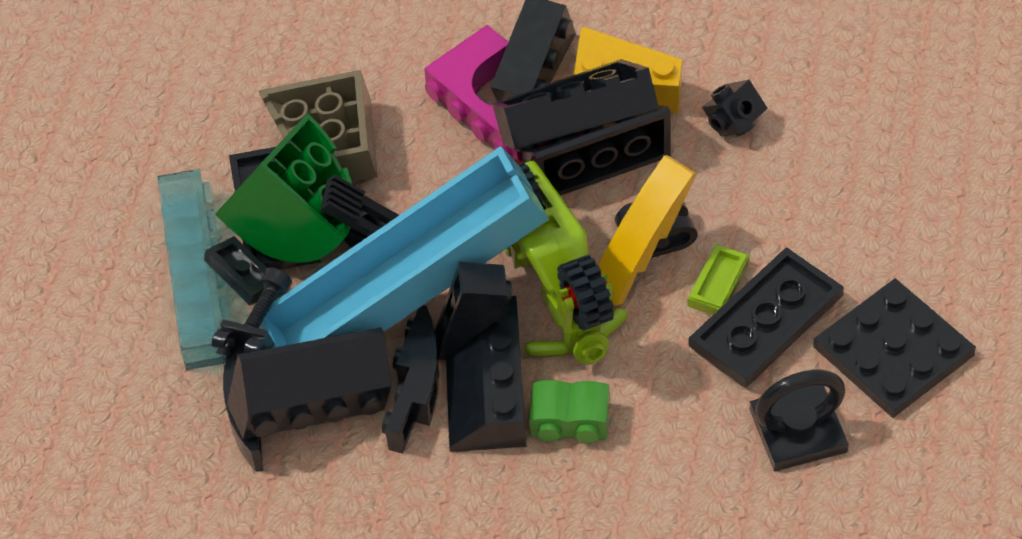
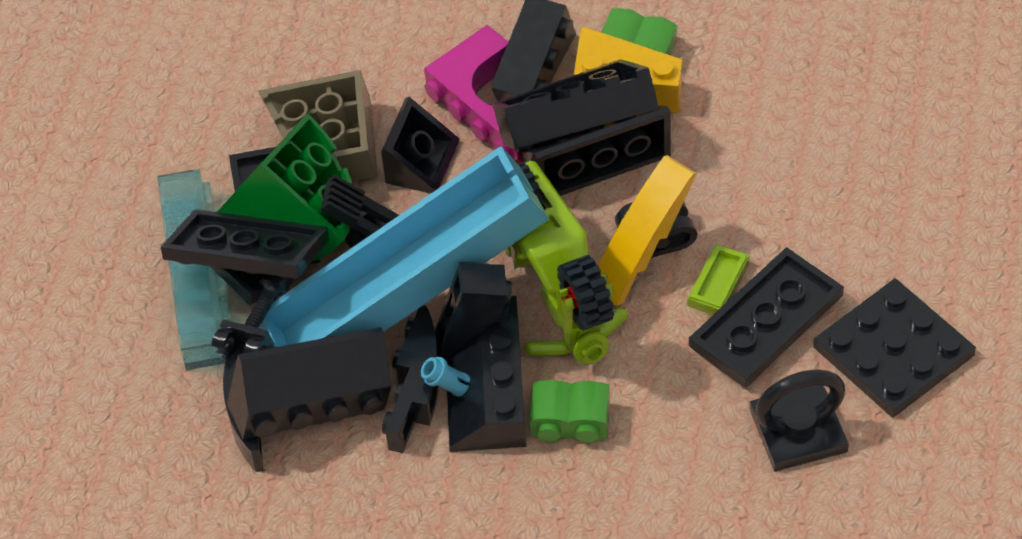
(245, 244): none -> black plate
(417, 149): none -> black slope
(437, 372): none -> medium azure pin
(649, 31): none -> bright green brick
(734, 108): black brick -> none

